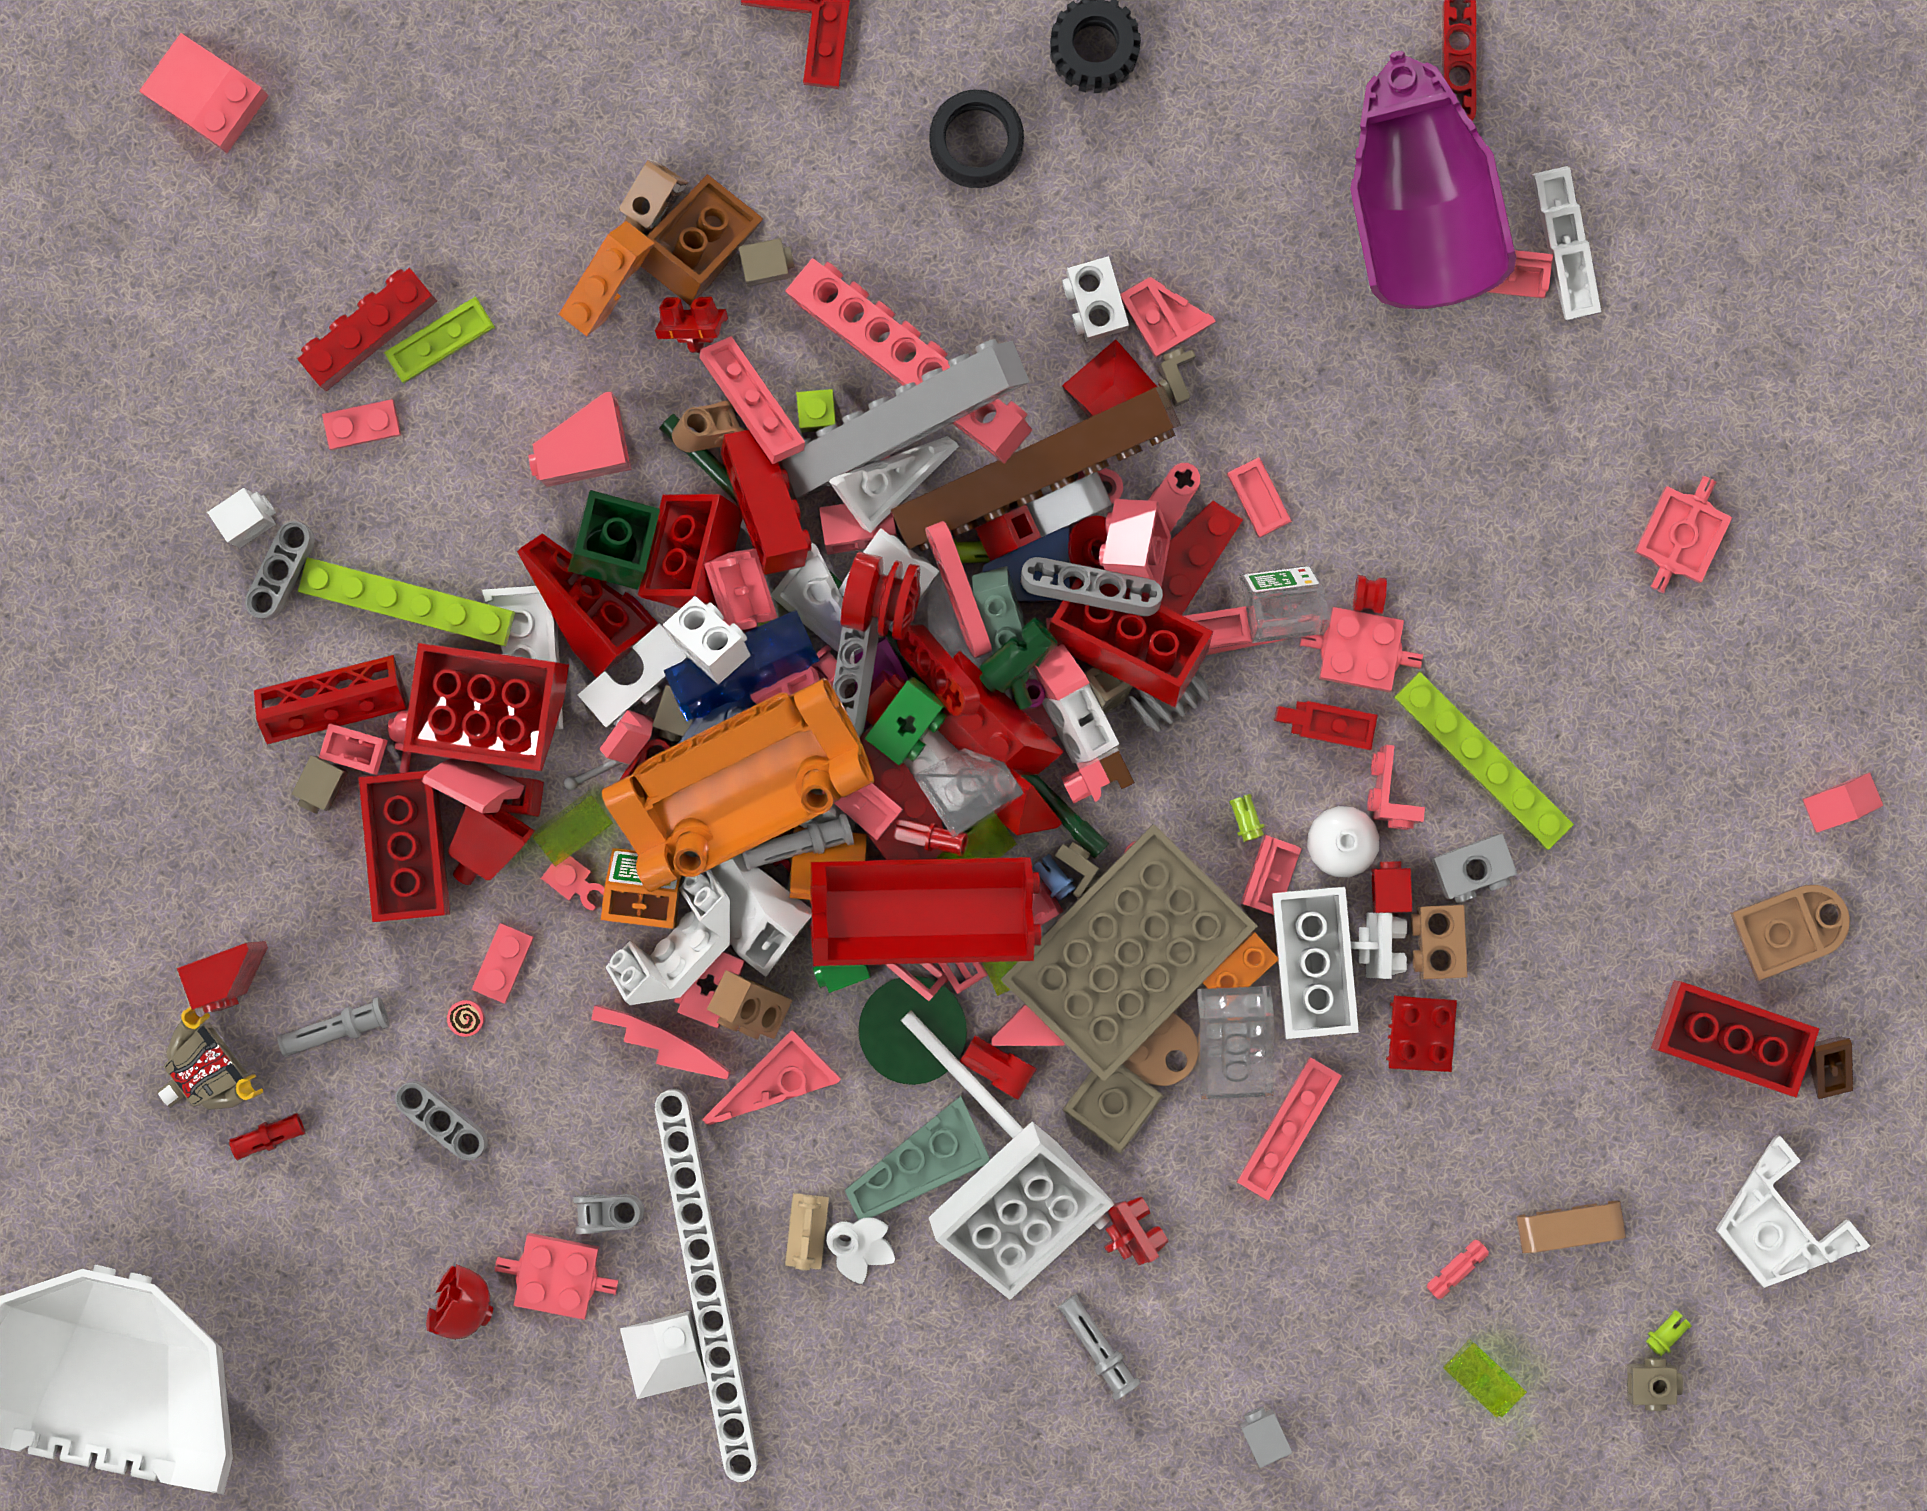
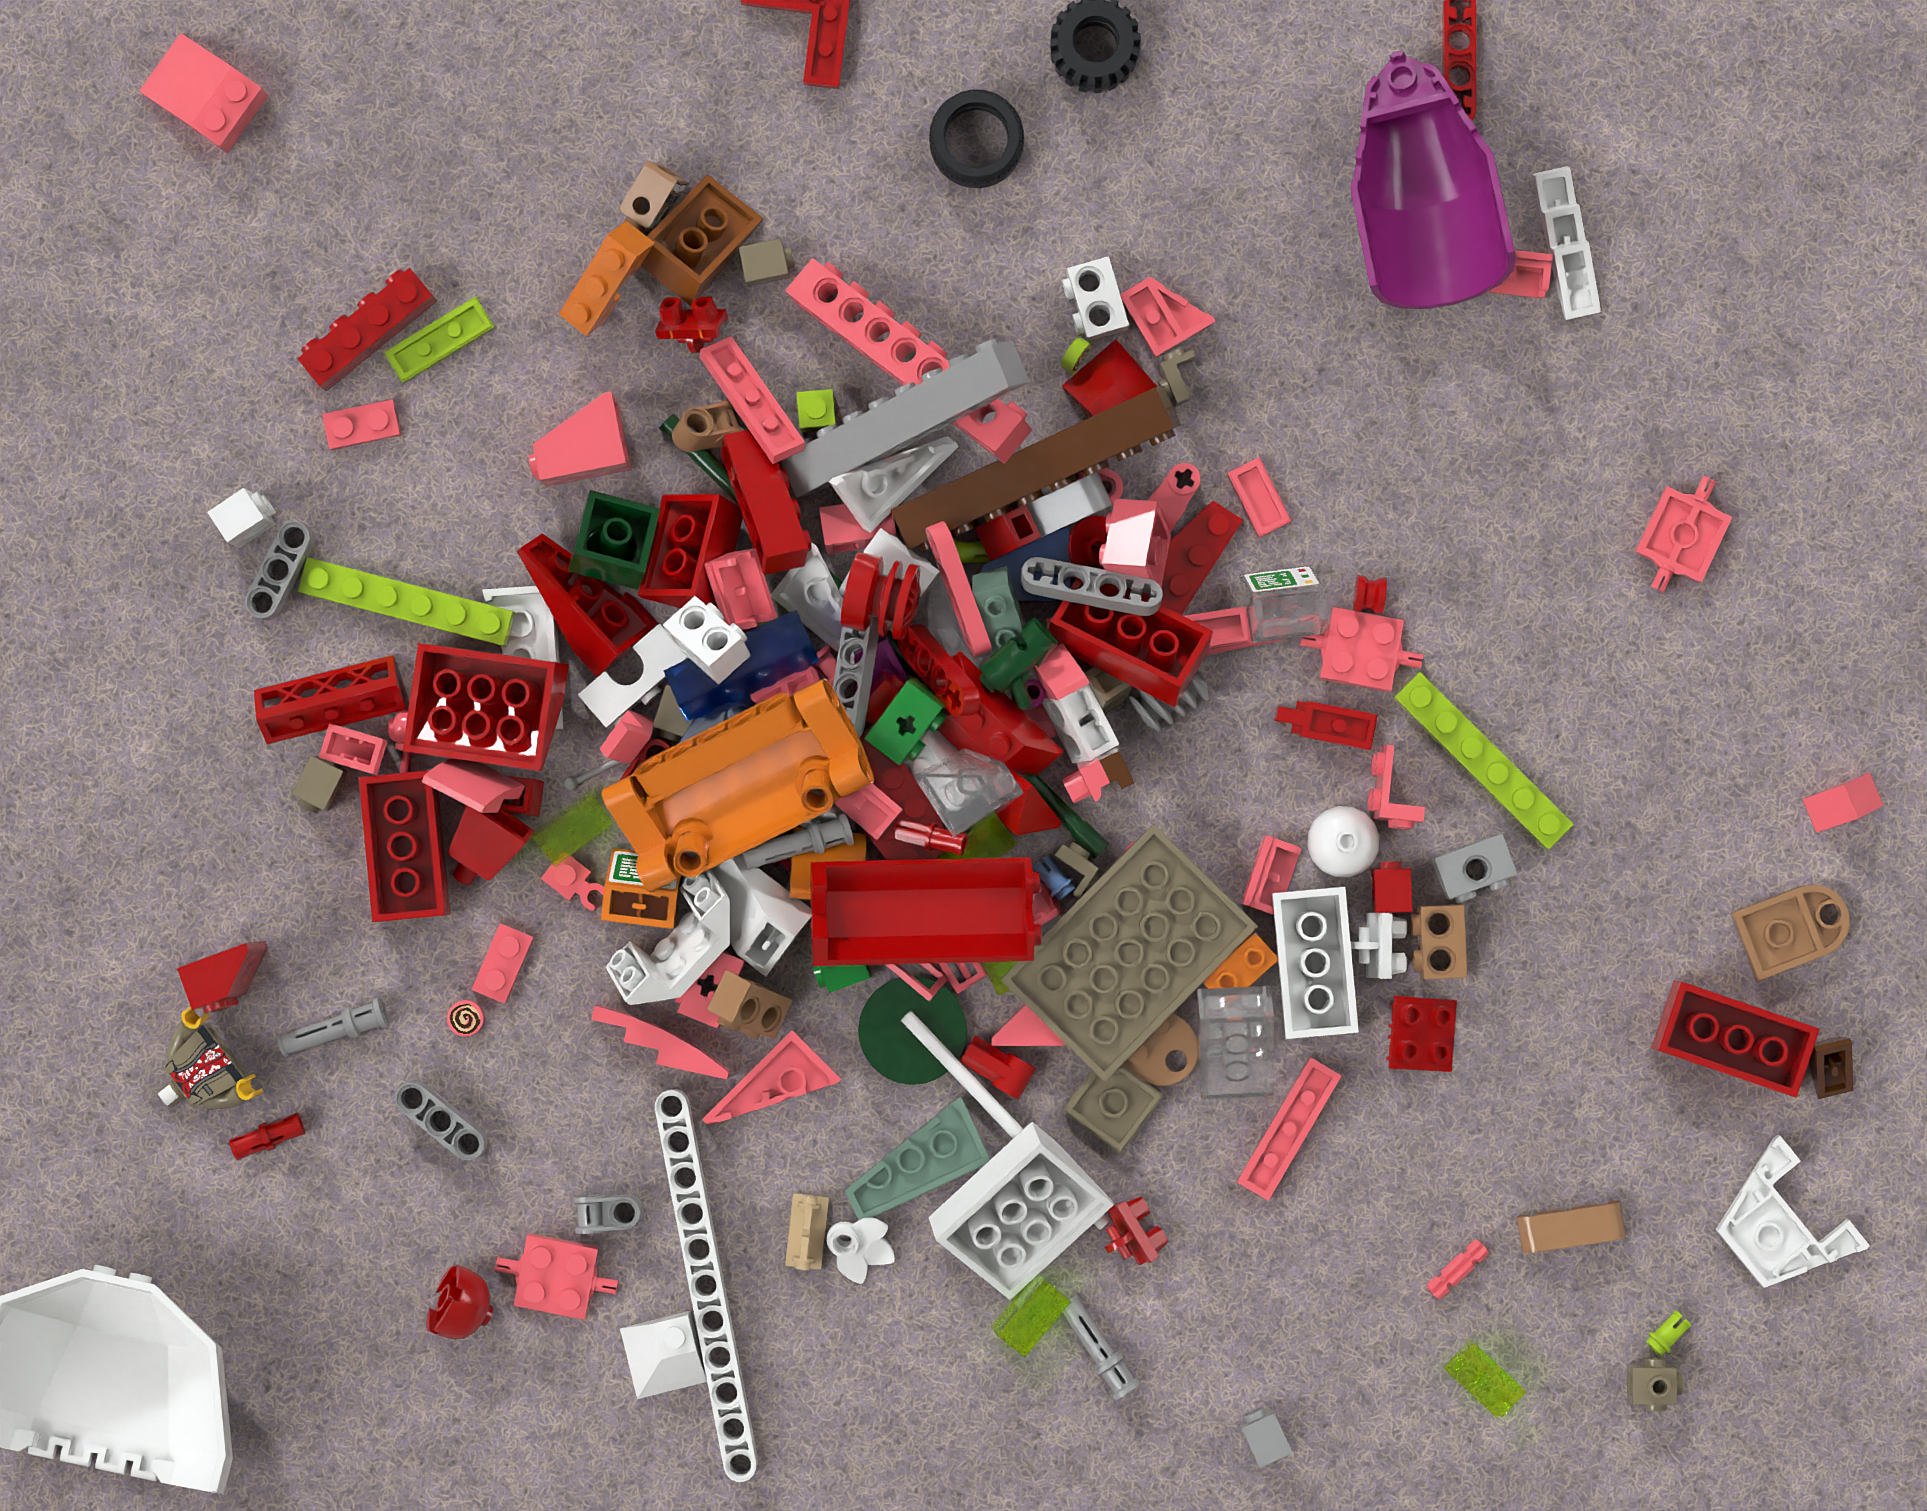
(1030, 1315): none -> clear neon green hinge
(1075, 355): none -> lime tile
(1246, 818): lime pin -> none

